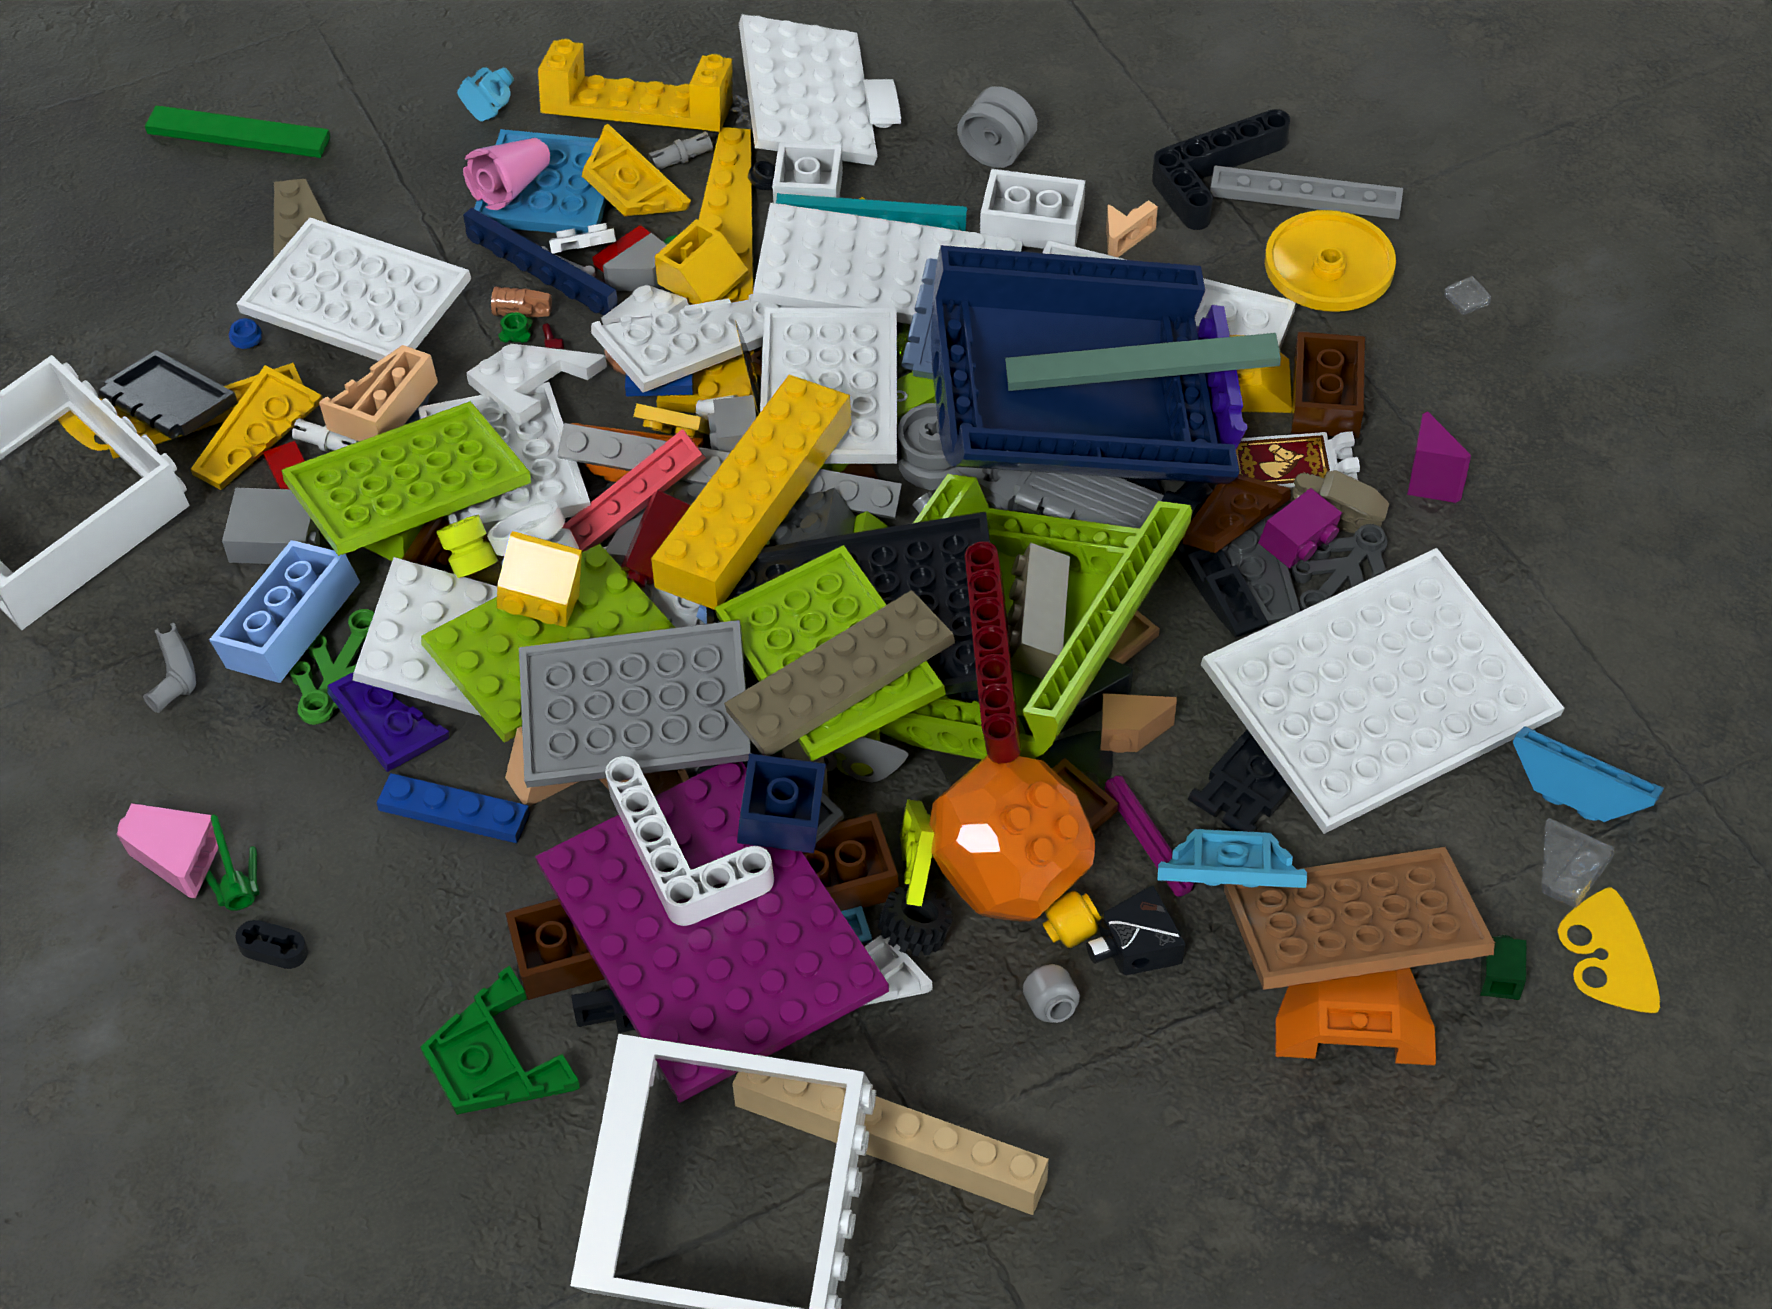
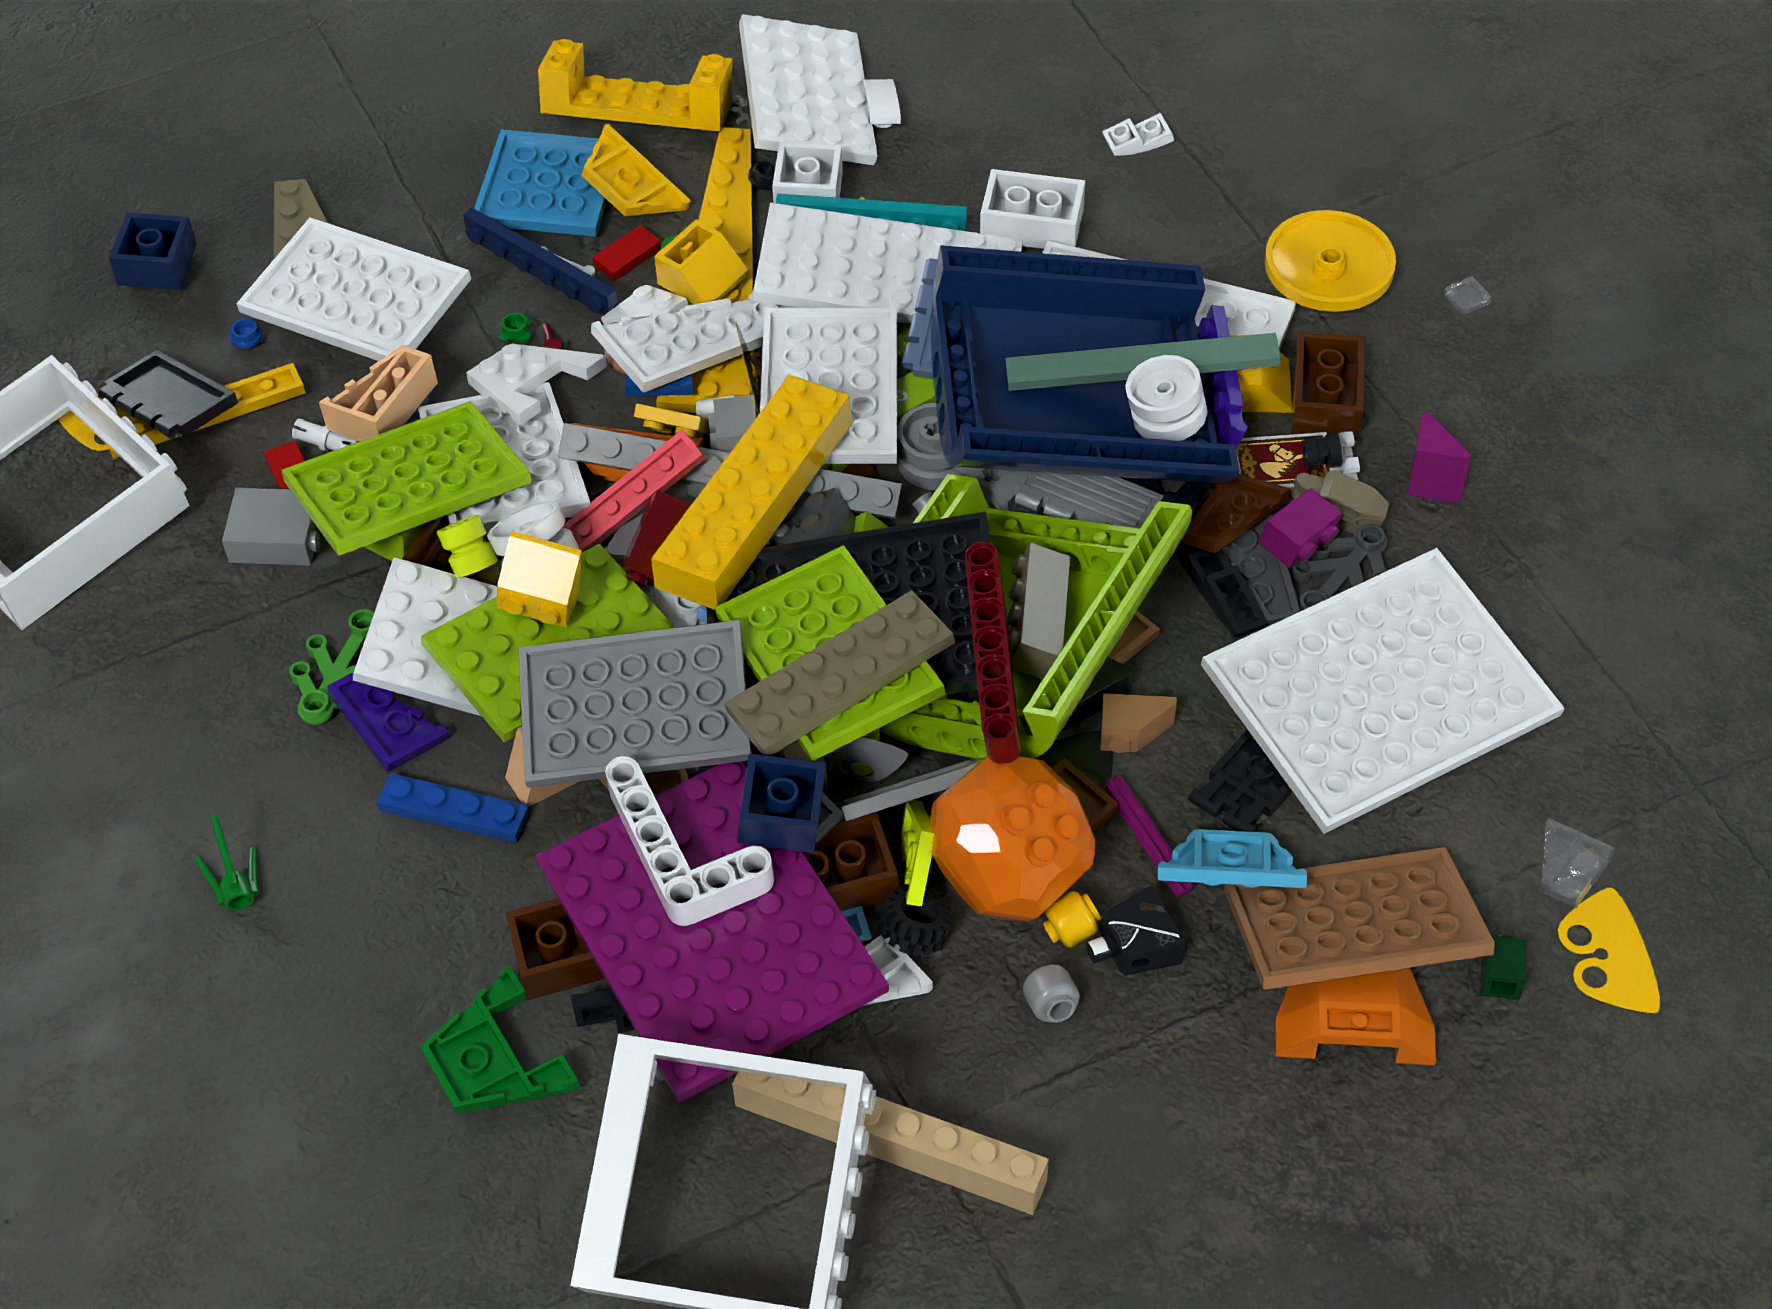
(153, 251): none -> dark blue brick
(170, 844): bright pink slope -> none
(179, 668): light grey arm -> none
(237, 131): green tile -> none
(254, 426): yellow wing -> none
(273, 939): black beam -> none
(285, 611): light blue brick -> none
(491, 89): medium azure piece -> none
(504, 170): bright pink cone -> none
(524, 301): nougat hinge -> none
(568, 238): white wing -> none
(634, 266): light grey slope -> none
(681, 151): light grey pin -> none
(904, 790): none -> light grey hinge
(997, 127): light grey wheel -> none
(1127, 231): light nougat slope -> none
(1138, 138): none -> white slope
(1166, 398): none -> white wheel
(1183, 165): black beam -> none
(1306, 192): light grey plate -> none
(1321, 451): none -> black wheel
(1580, 780): dark azure wedge -> none

